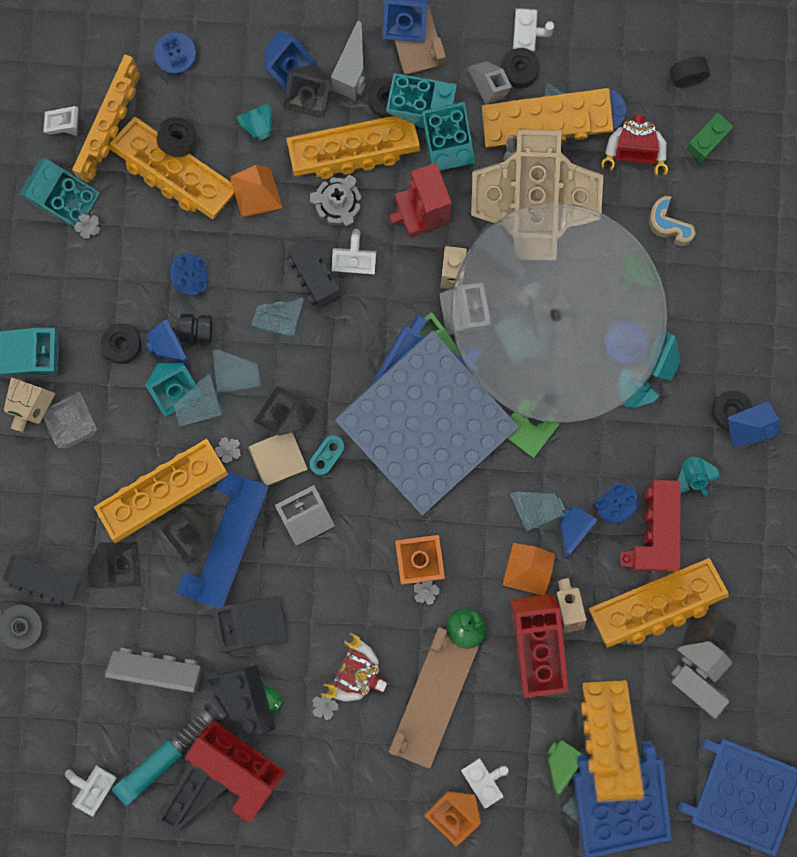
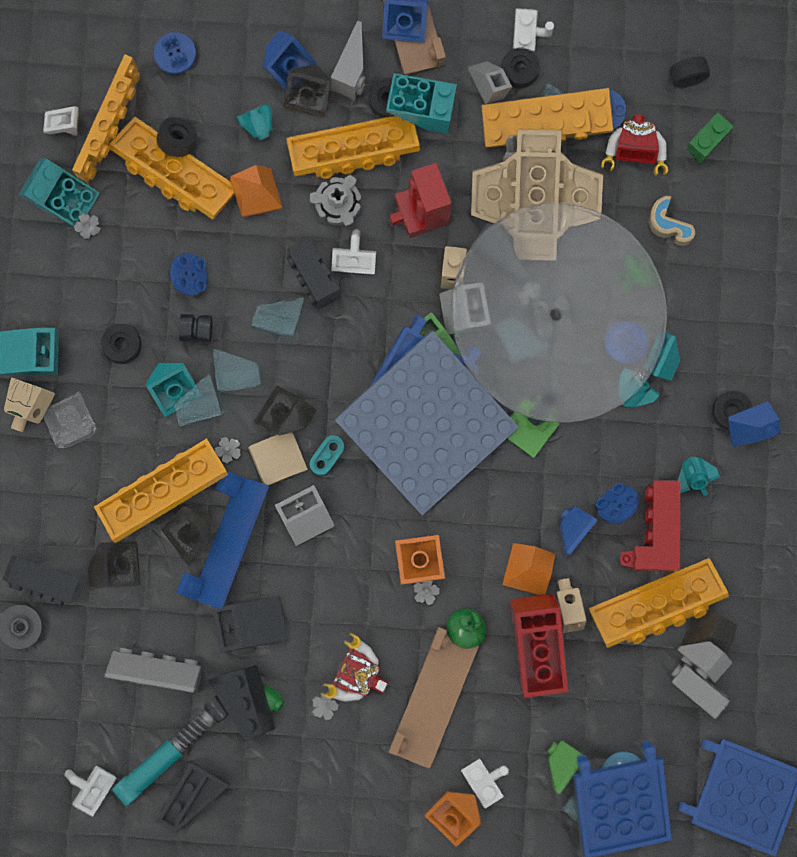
(165, 344): blue slope -> none
(236, 767): red hinge -> none
(448, 136): teal slope -> none
(537, 507): clear light blue wing -> none
(611, 741): light orange plate -> none

